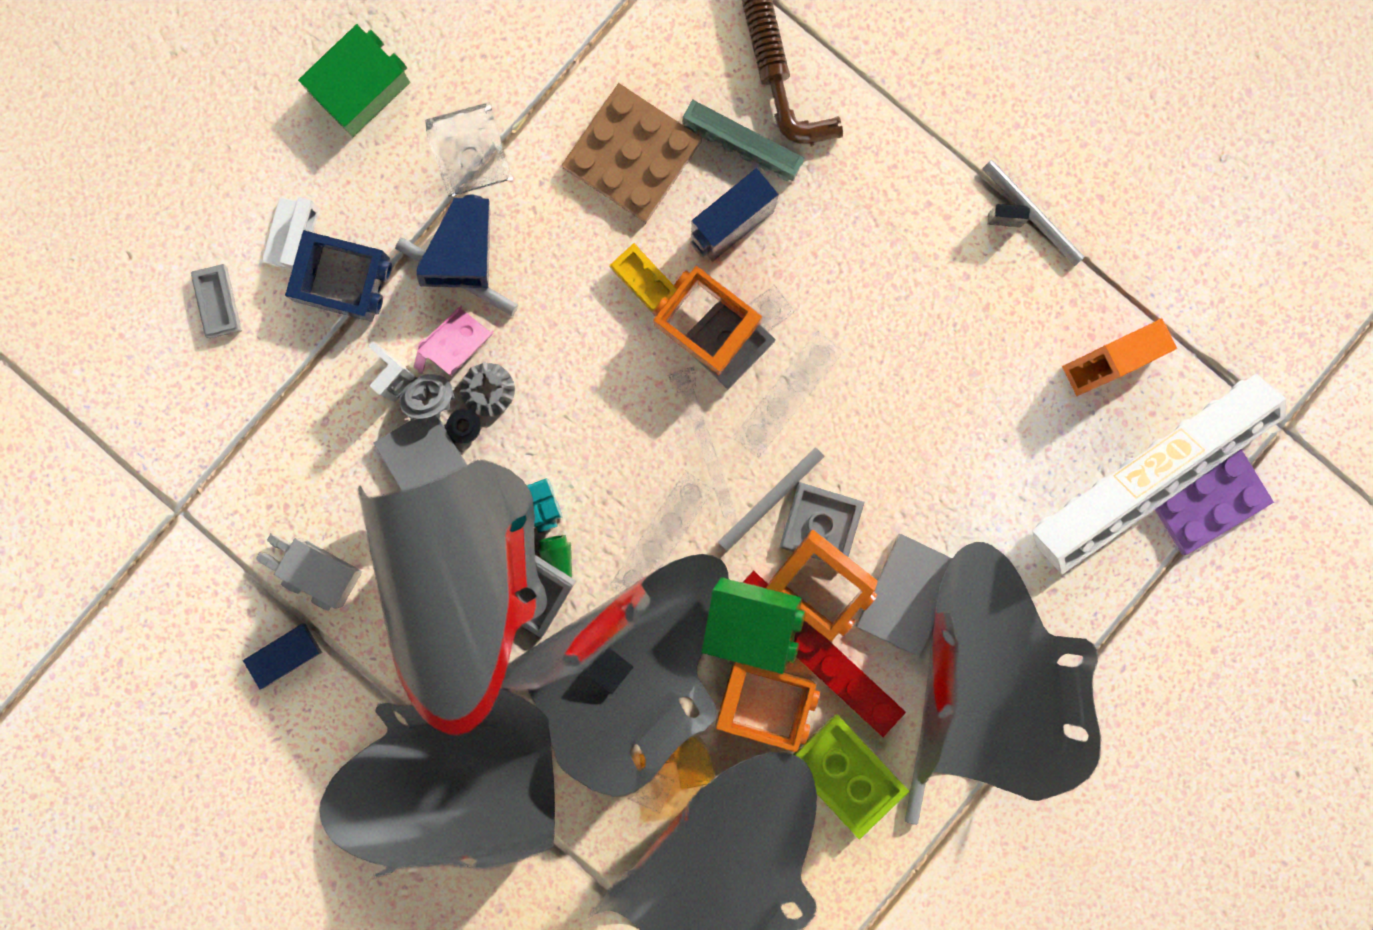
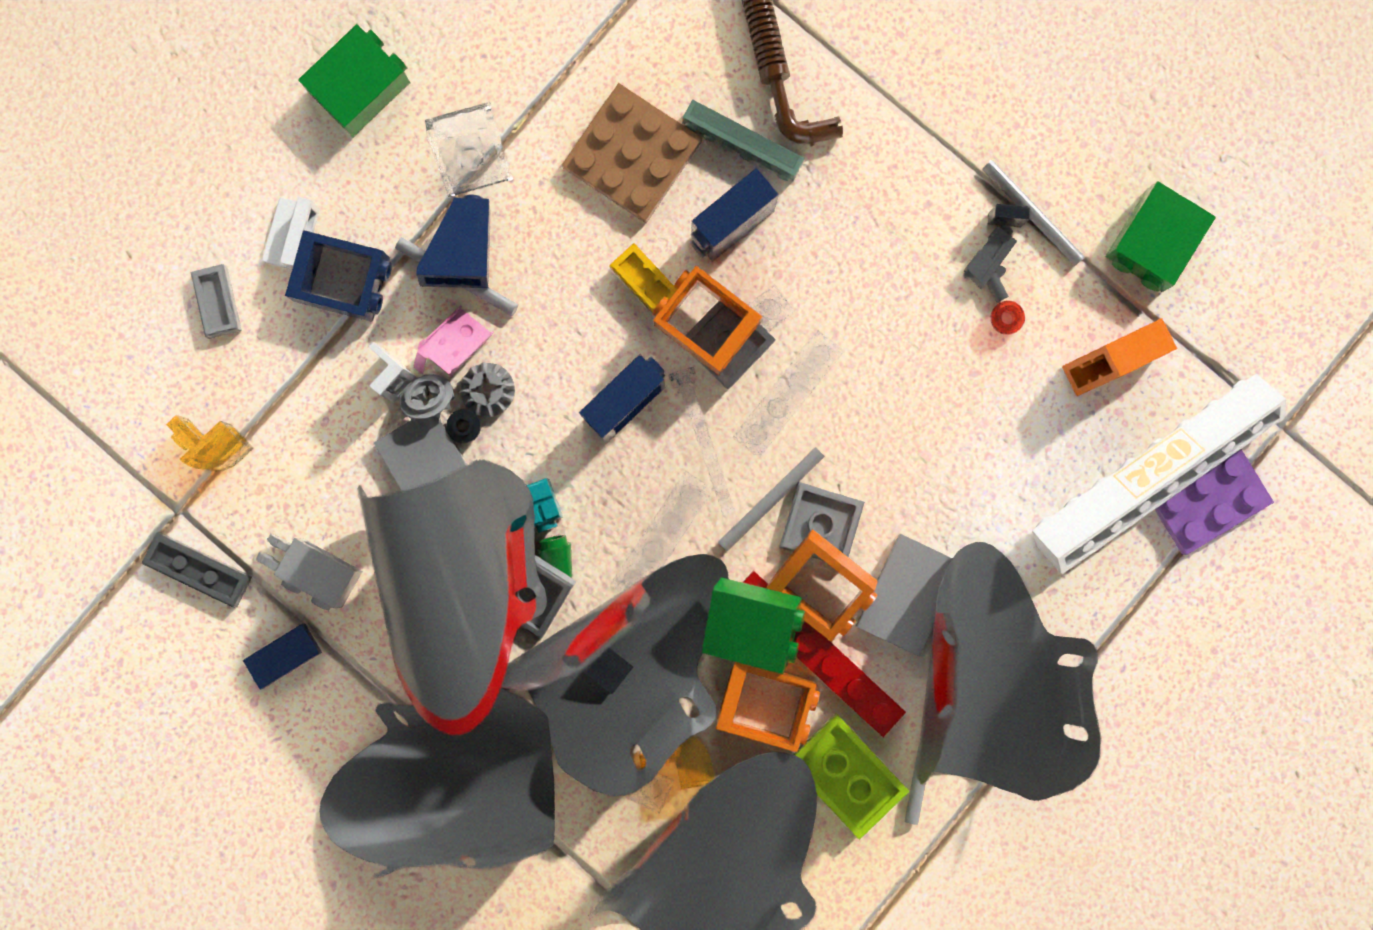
(197, 570): none -> dark grey tile
(215, 451): none -> clear yellow brick
(624, 397): none -> dark blue window
(986, 263): none -> dark grey piece
(1014, 310): none -> clear red plate
(1160, 237): none -> green brick

